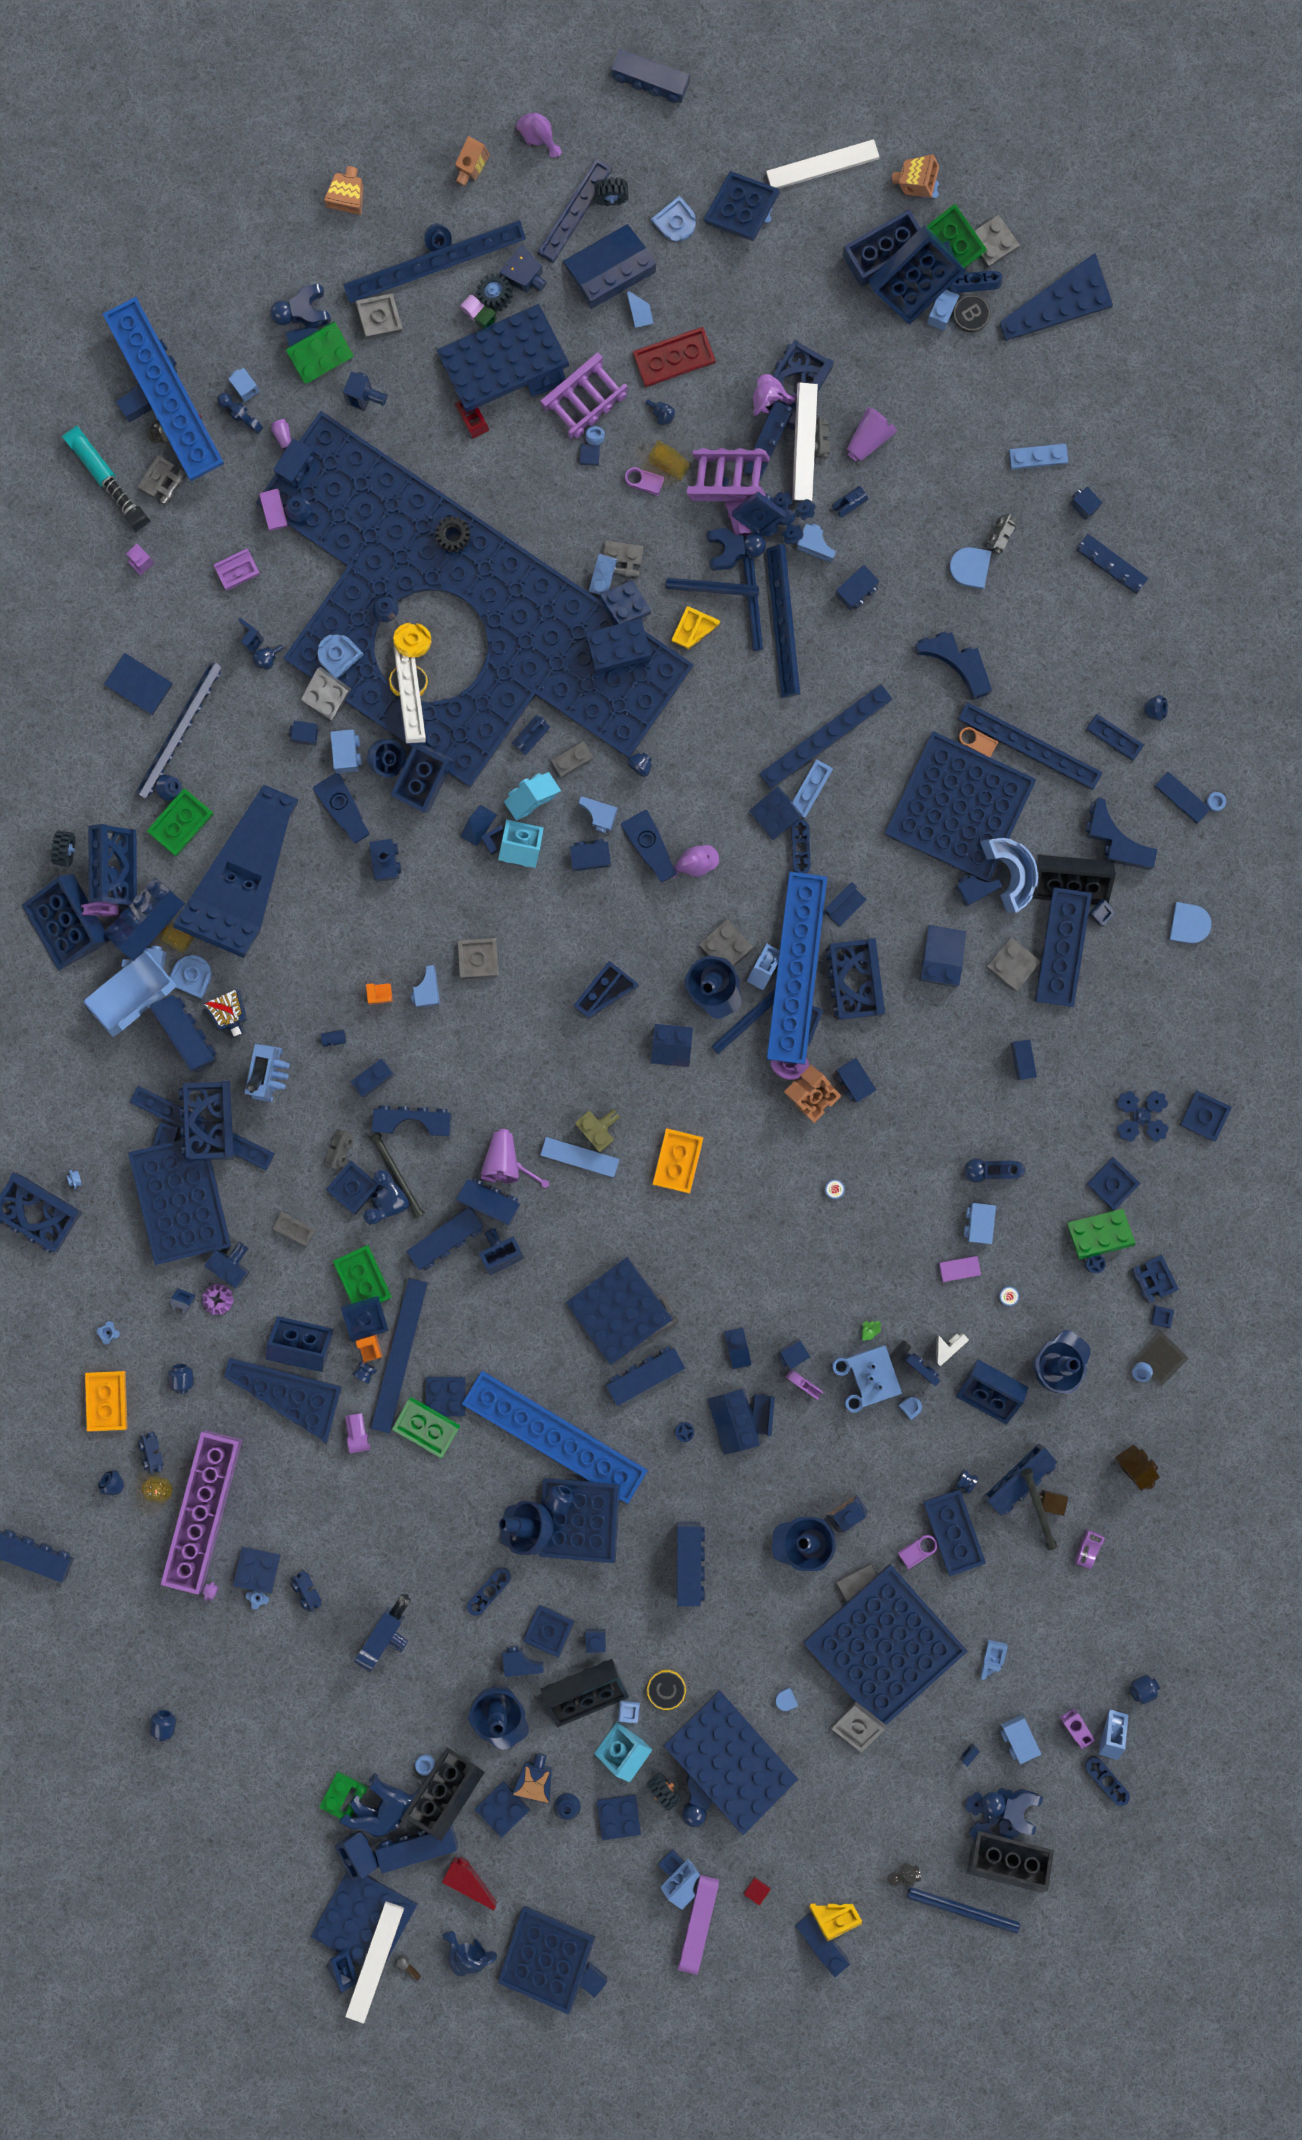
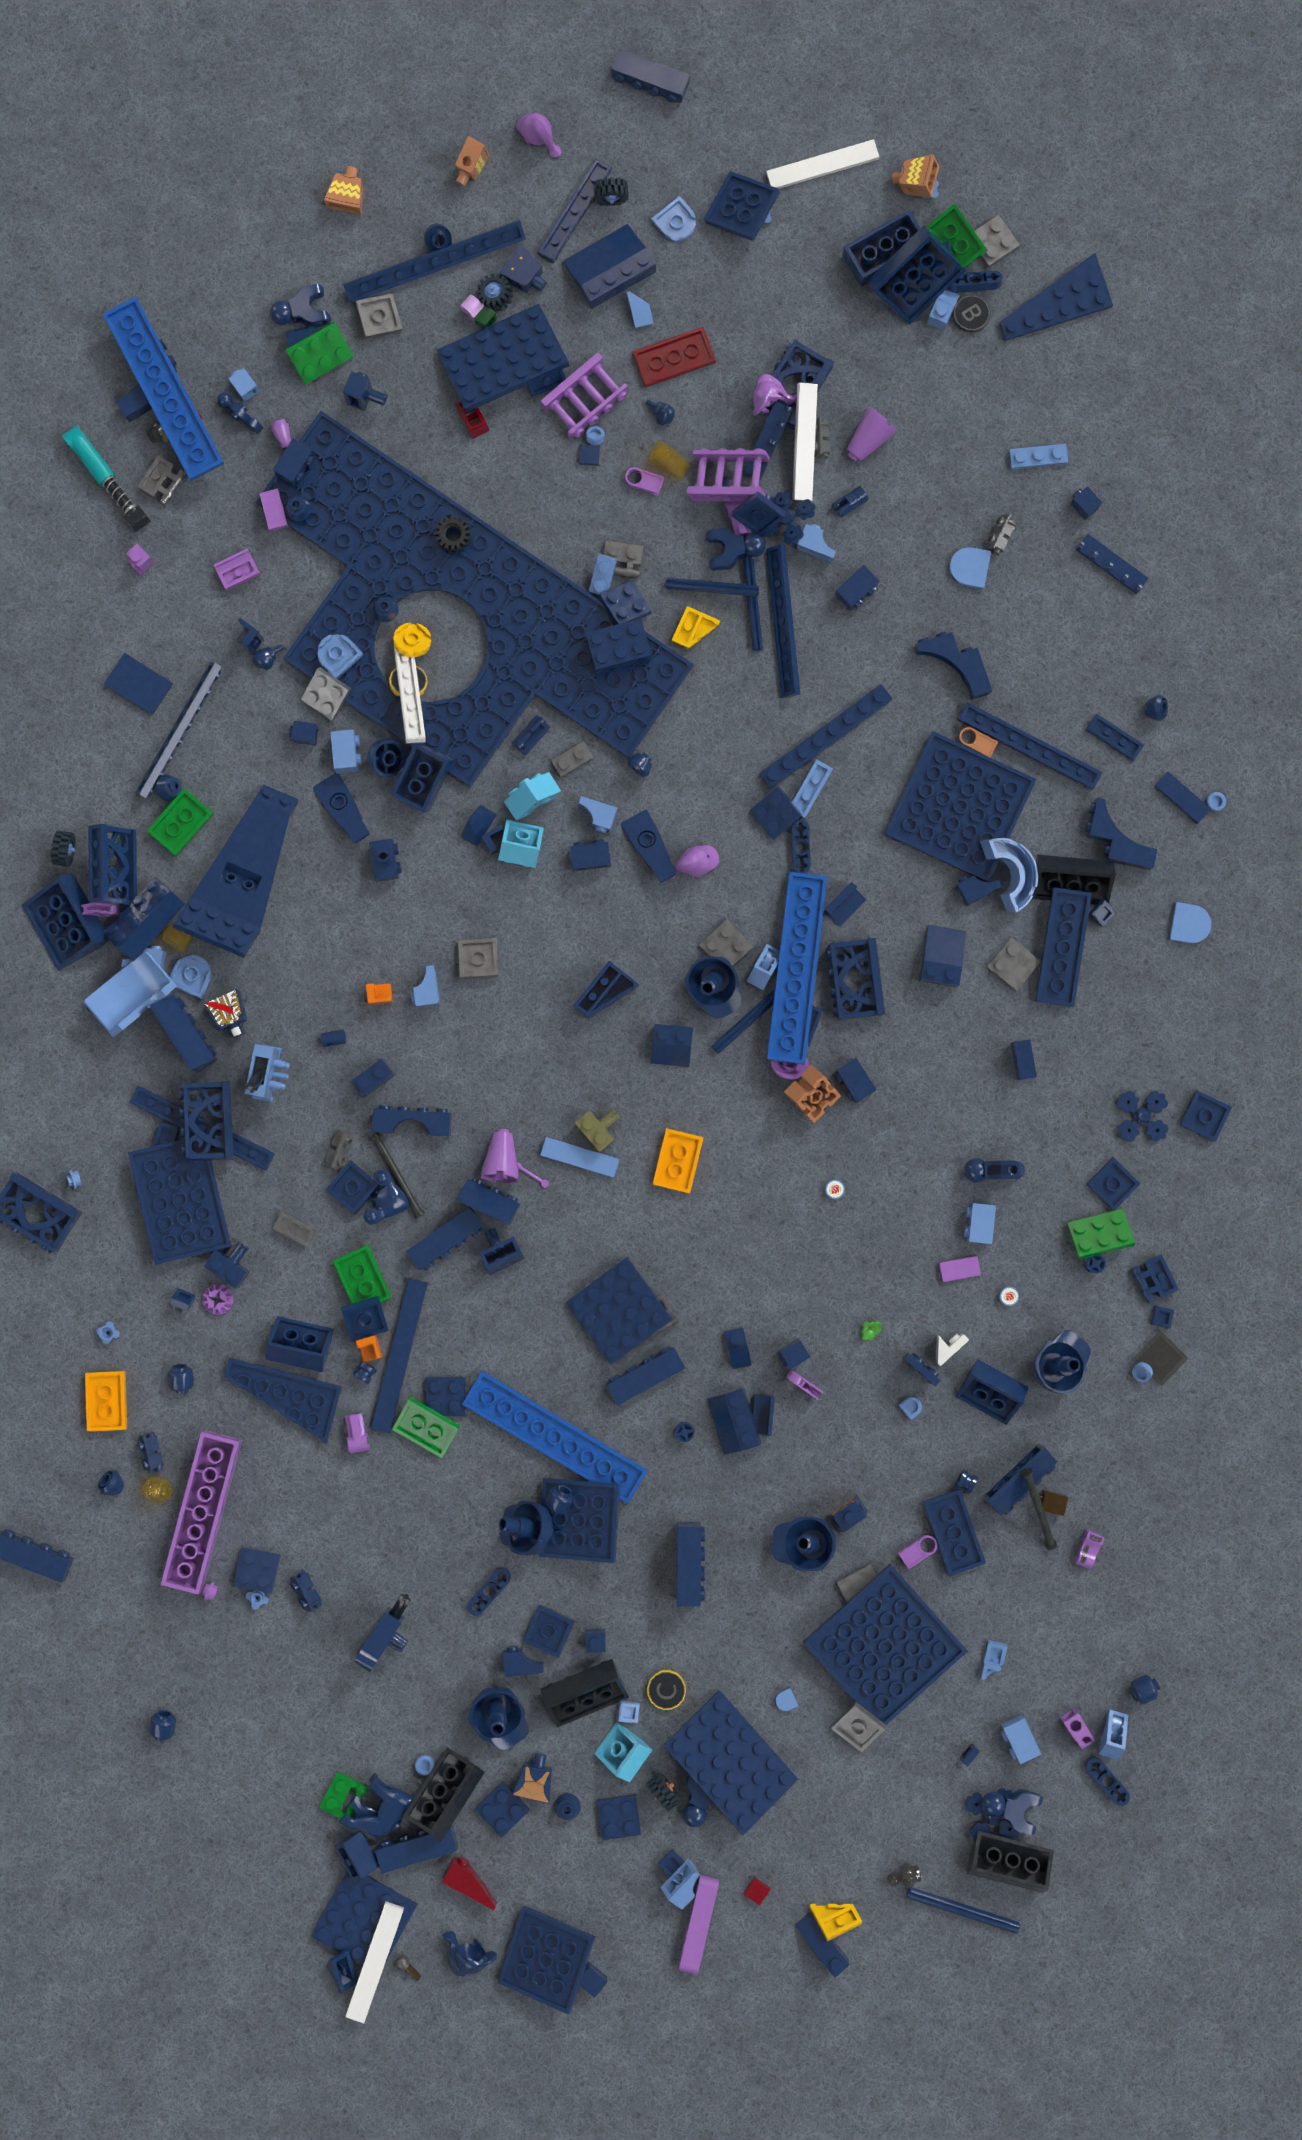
(873, 1374): medium blue piece -> none
(1138, 1467): dark brown brick -> none

